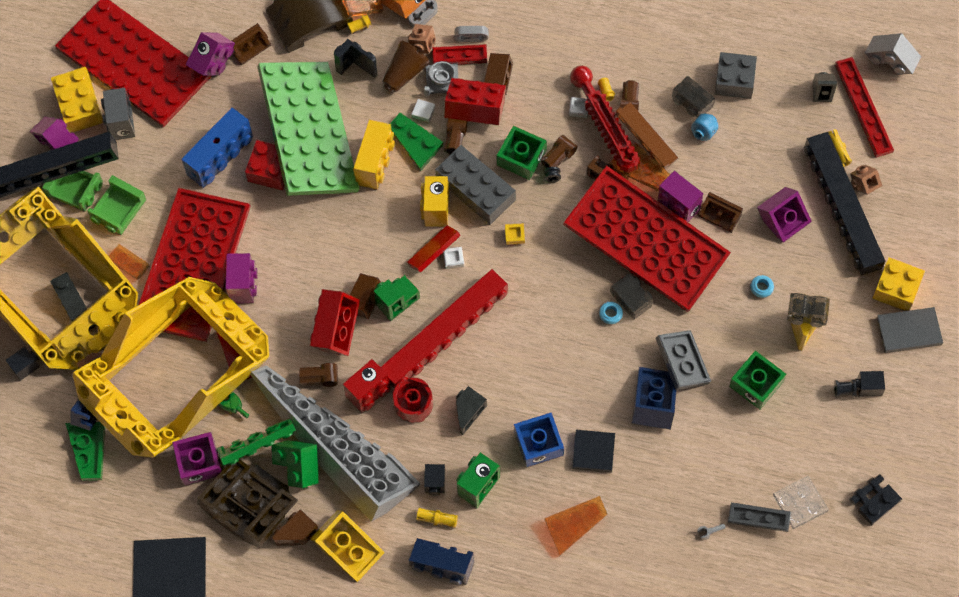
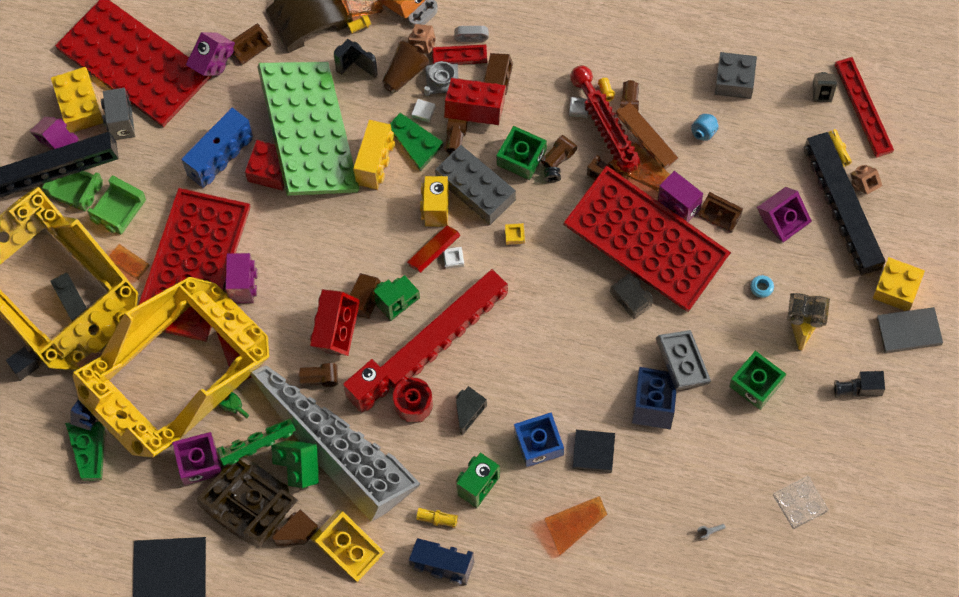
(434, 479): black brick -> none
(610, 320): medium azure piece -> none
(693, 97): clear smoke brick -> none
(759, 517): dark grey tile -> none
(880, 504): black plate -> none
(893, 50): light grey brick -> none

